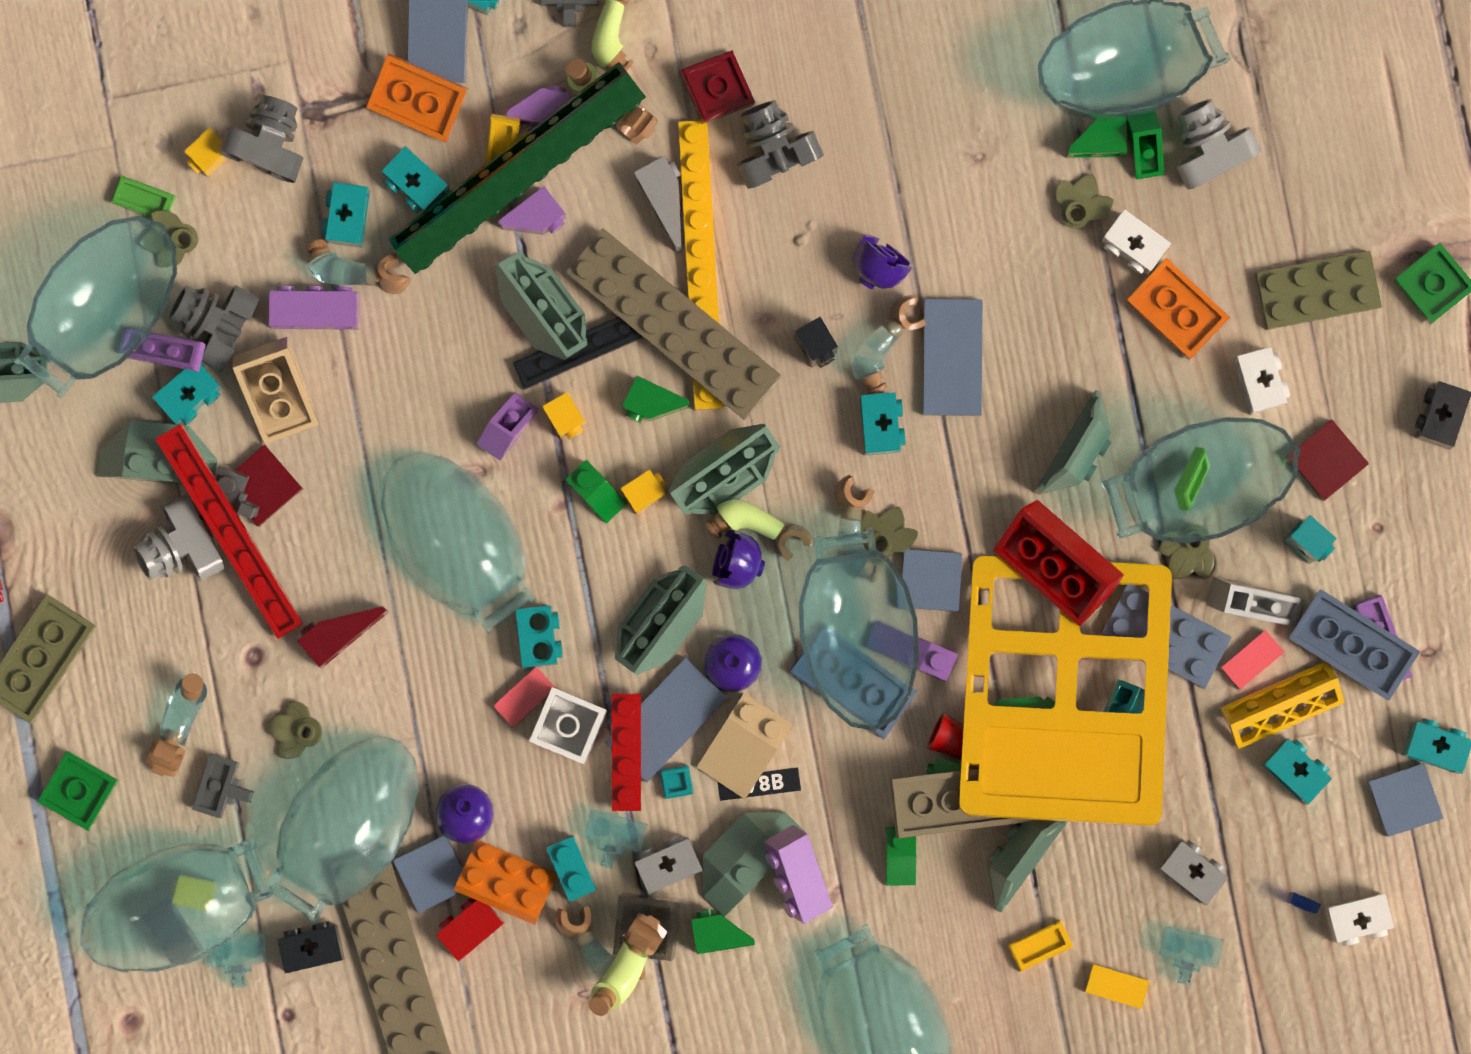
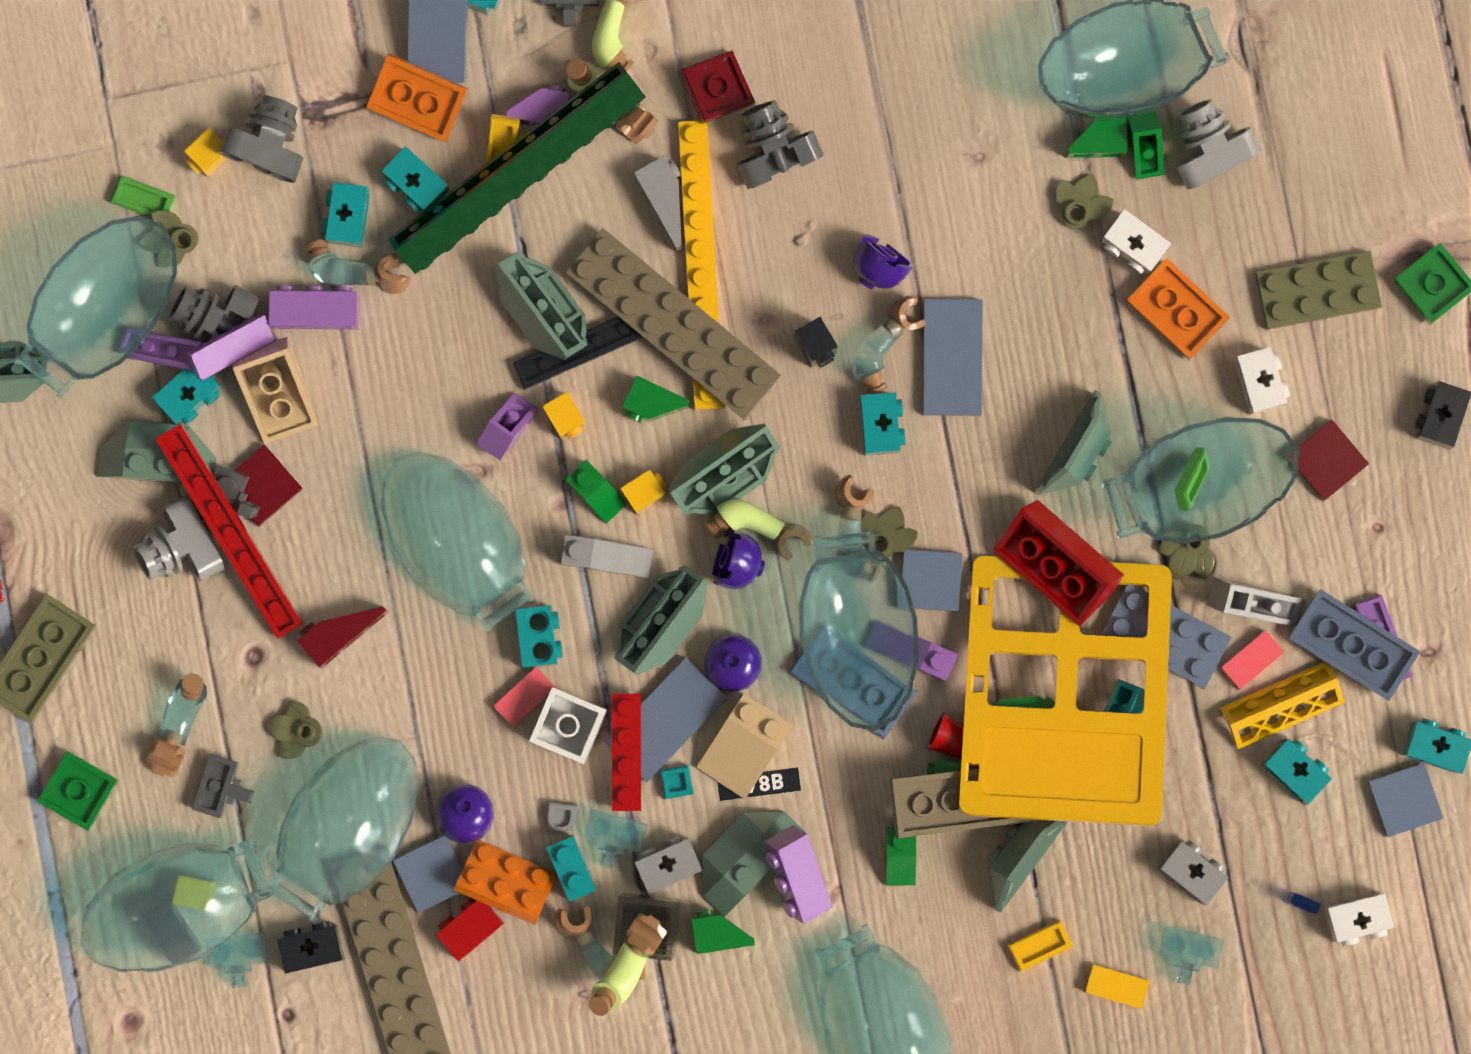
(230, 347): none -> tile
(535, 215): medium lavender slope -> none
(561, 817): none -> light grey tile
(606, 556): none -> light grey slope
(1311, 540): teal brick -> none

